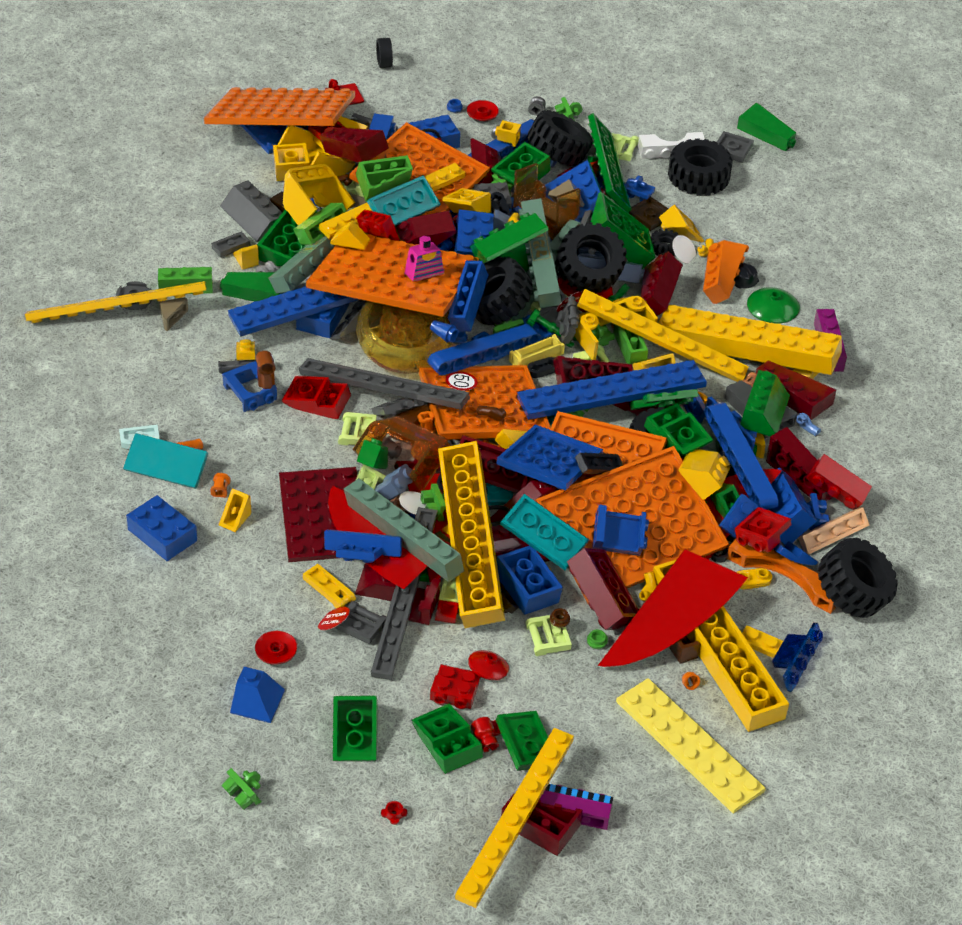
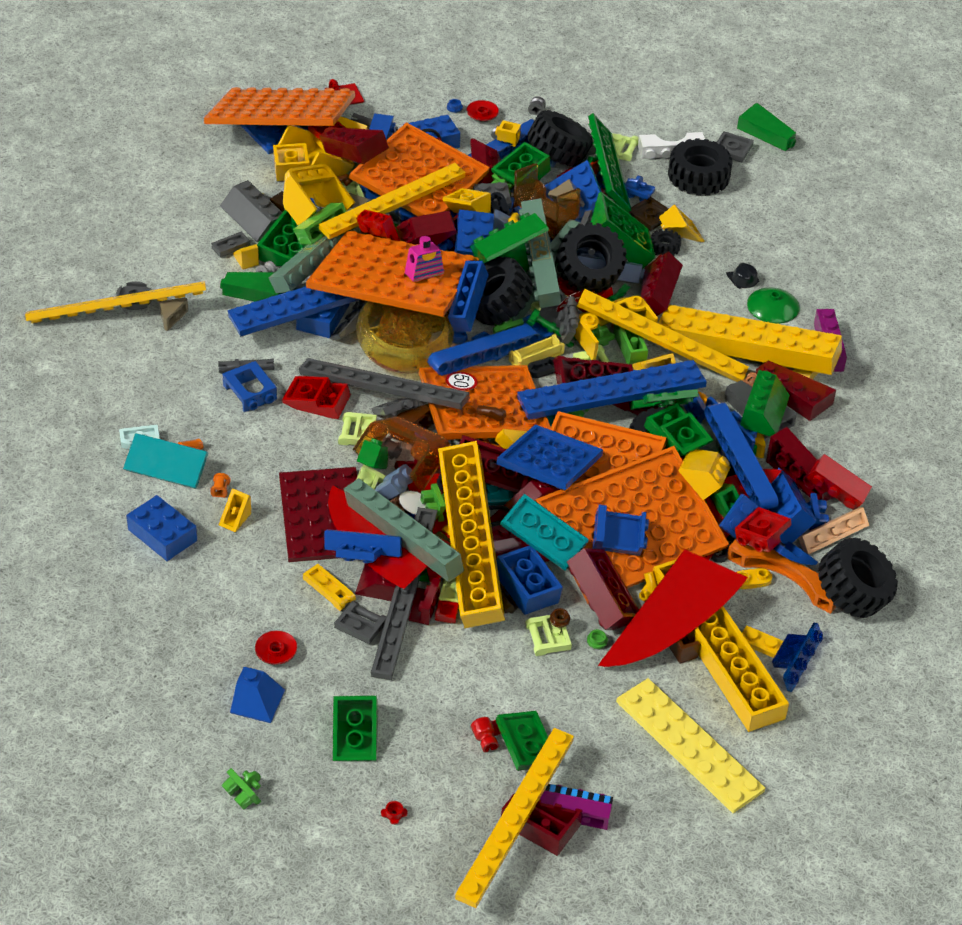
(179, 276): bright green brick -> none
(245, 350): yellow plate -> none
(265, 369): dark orange piece -> none
(334, 618): red sticker -> none
(351, 236): yellow slope -> none
(383, 175): bright green wedge -> none
(384, 52): black tyre -> none
(405, 200): teal tile -> none
(426, 420): orange bush -> none
(445, 331): blue cone -> none
(448, 738): green slope -> none
(454, 687): red plate -> none
(488, 665): red dish -> none
(564, 108): bright green hips -> none
(597, 462): black plate -> none
(684, 248): white sticker -> none
(693, 677): orange hinge -> none
(703, 252): yellow arm -> none
(722, 268): orange wedge -> none
(806, 423): medium blue arm -> none

